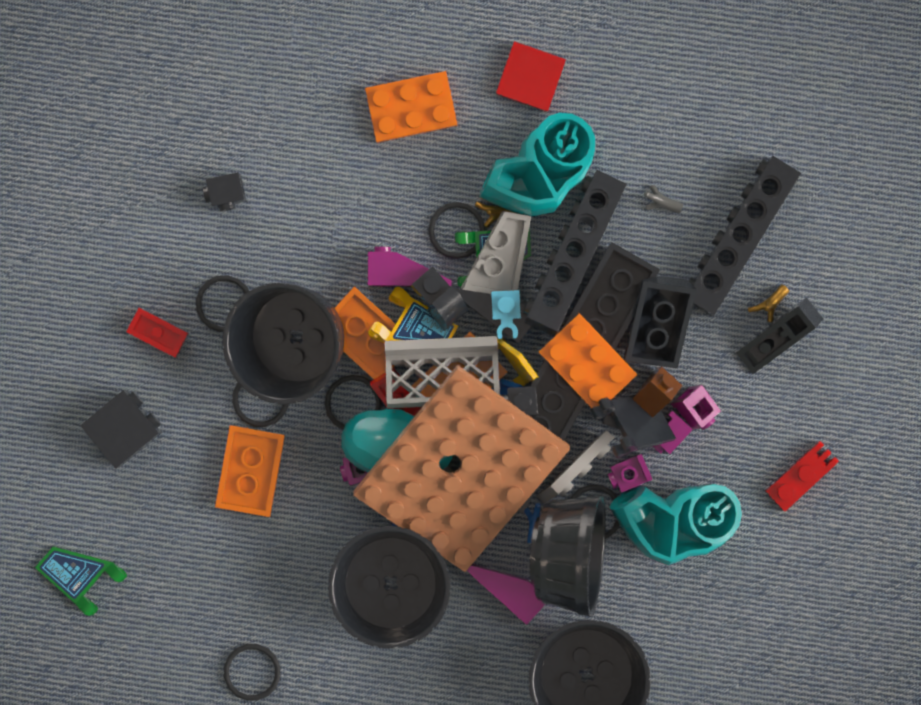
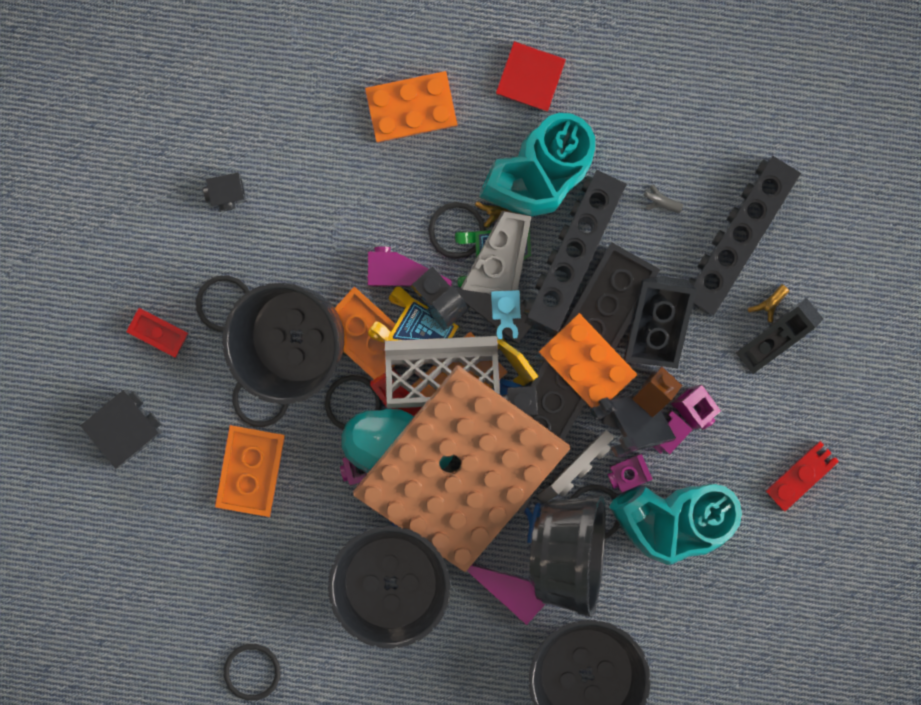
(76, 574): flag -> none

